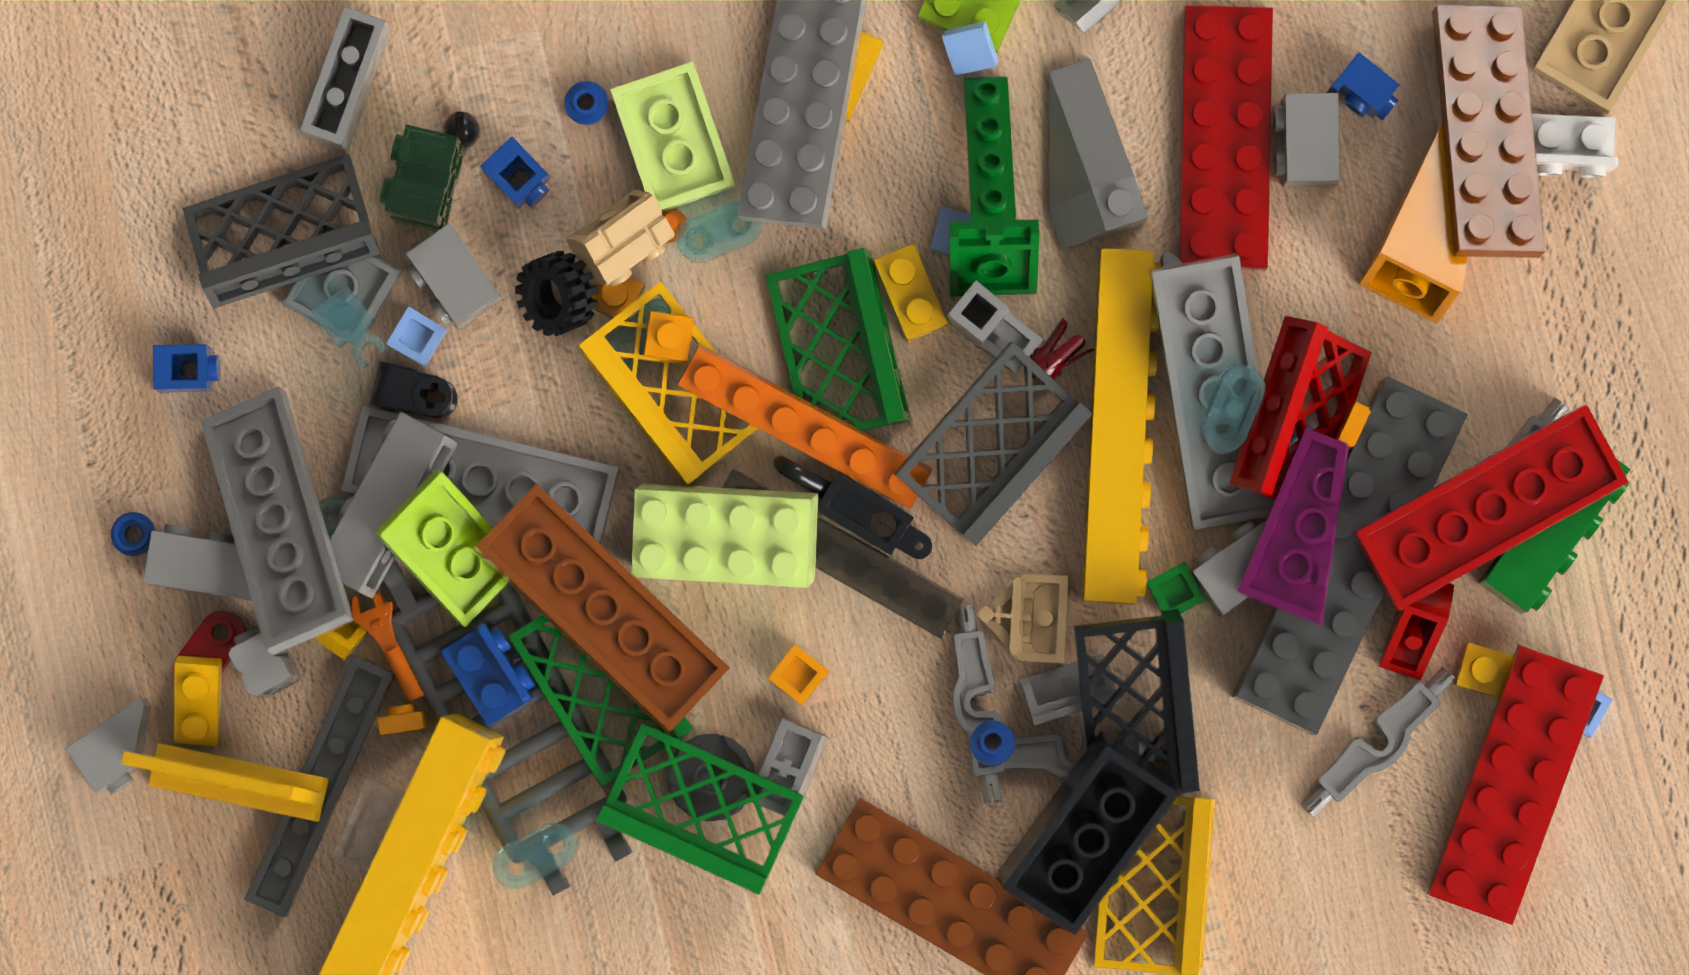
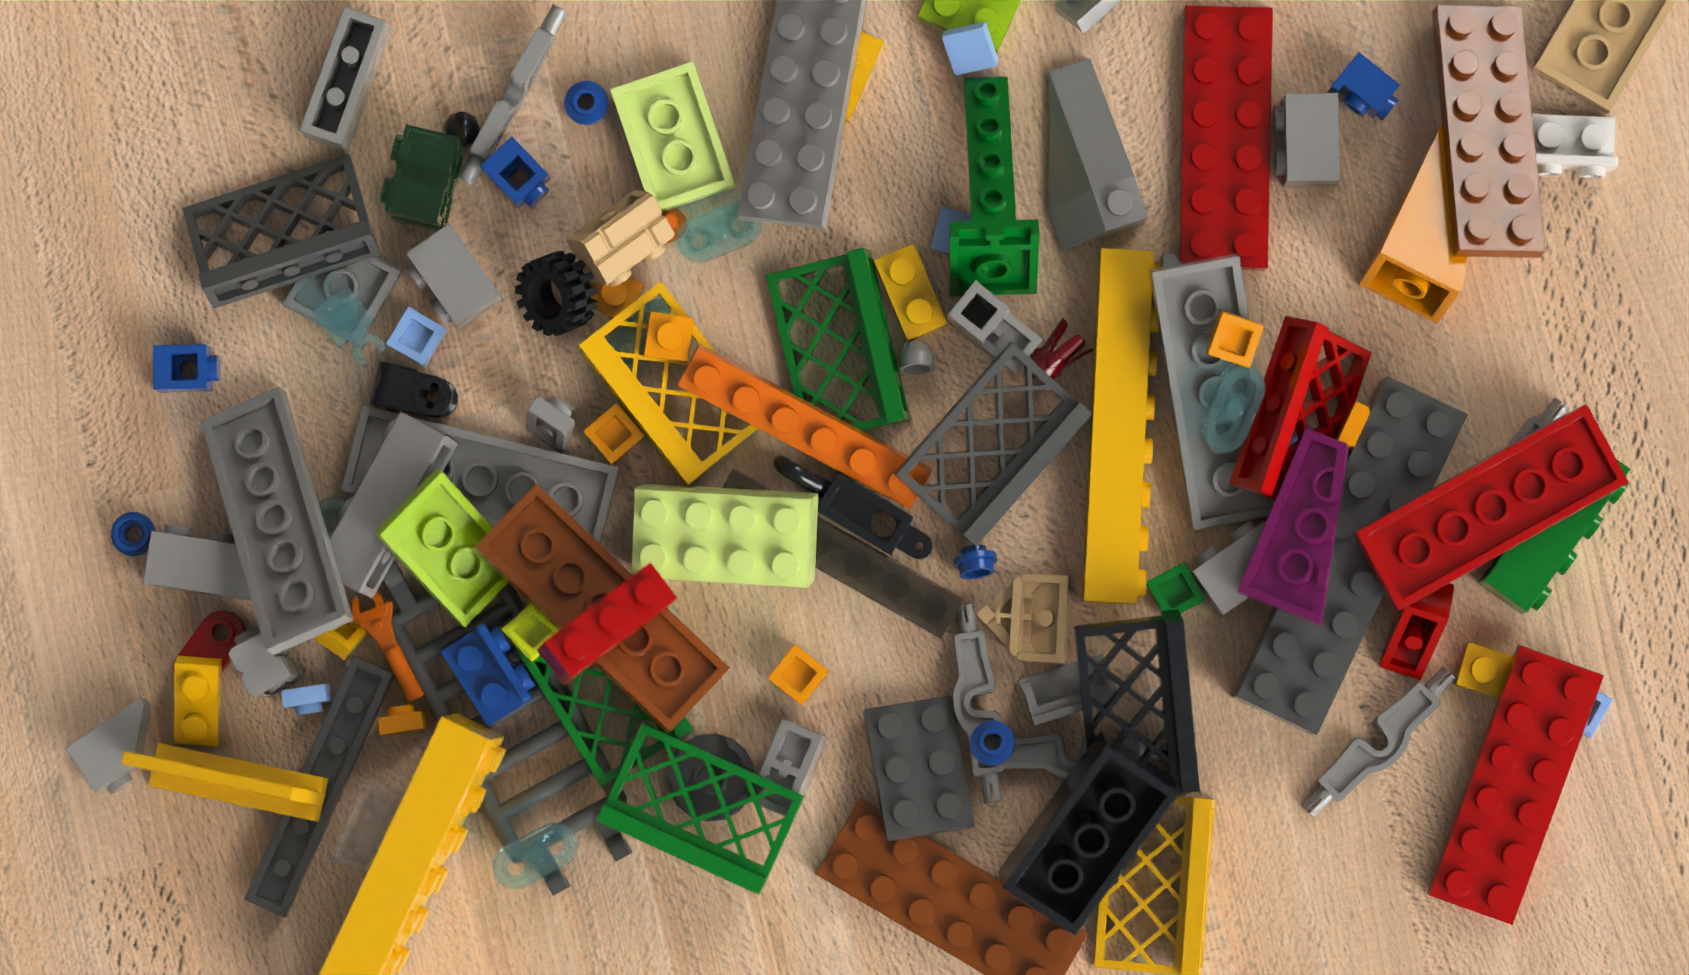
(307, 699): none -> light blue plate
(520, 84): none -> light grey piece
(529, 631): none -> neon yellow tile
(551, 422): none -> light grey plate
(607, 623): none -> red brick
(614, 433): none -> light orange plate
(916, 358): none -> light grey hinge
(918, 768): none -> dark grey plate
(975, 562): none -> blue plate
(1234, 338): none -> light orange plate

